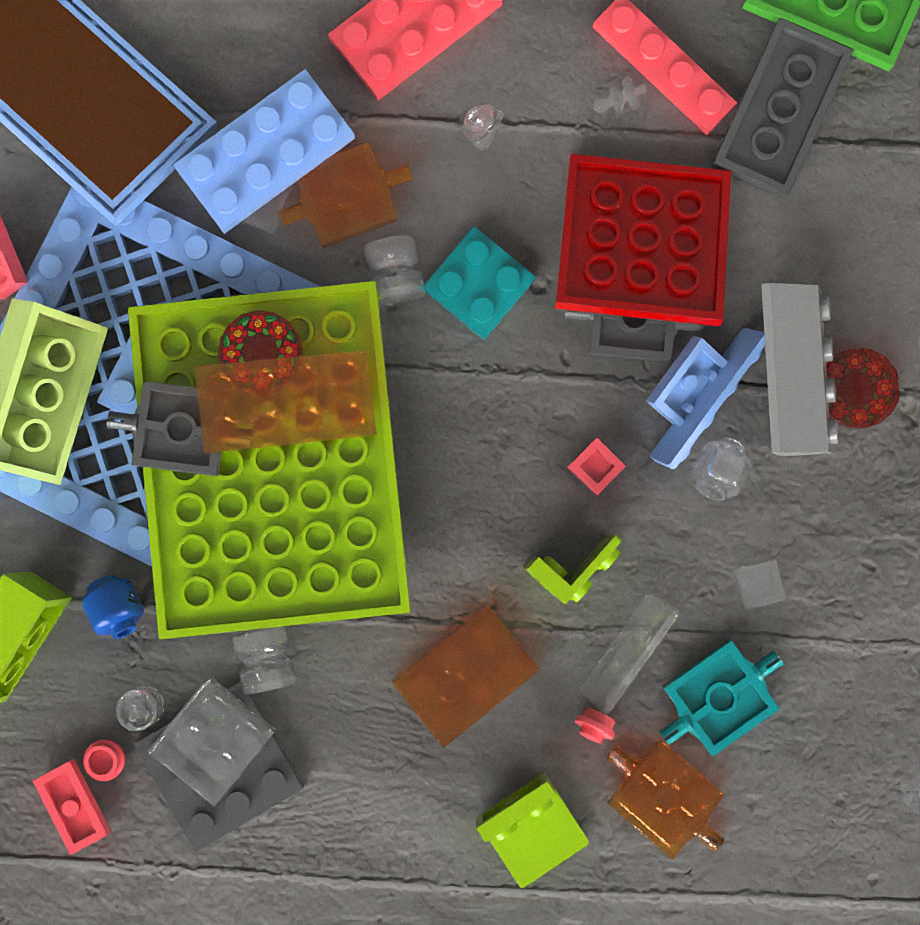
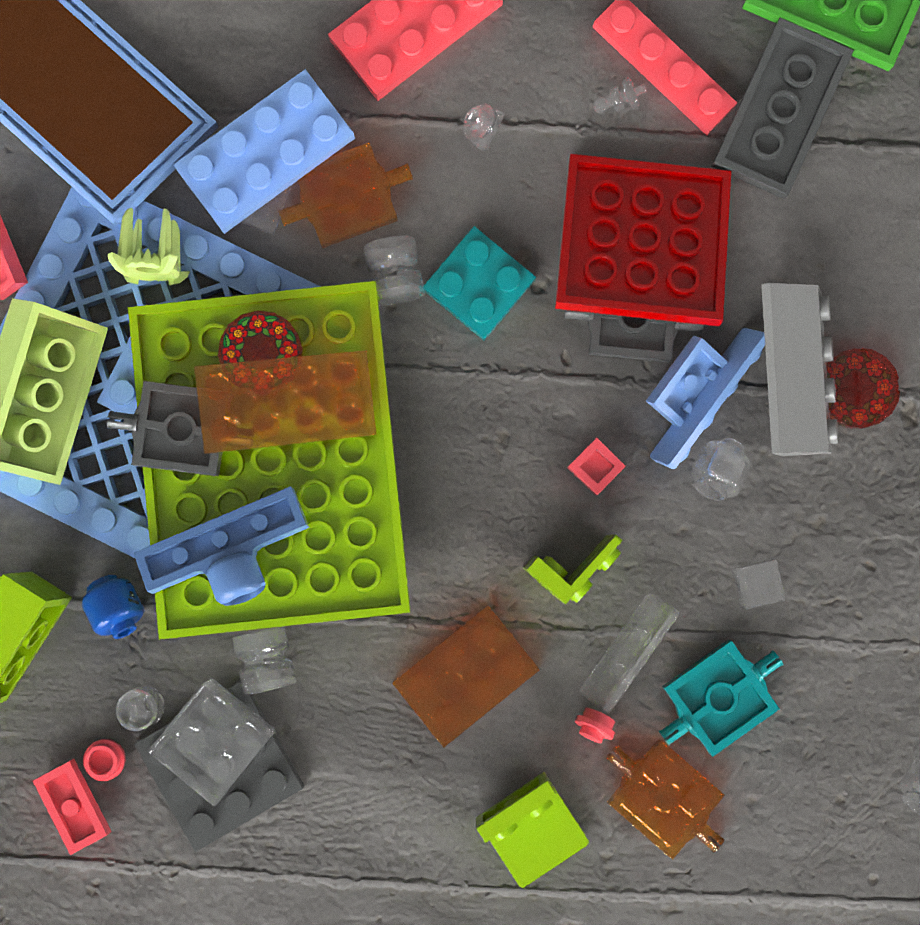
(140, 266): none -> yellowish green piece
(224, 549): none -> medium blue plate

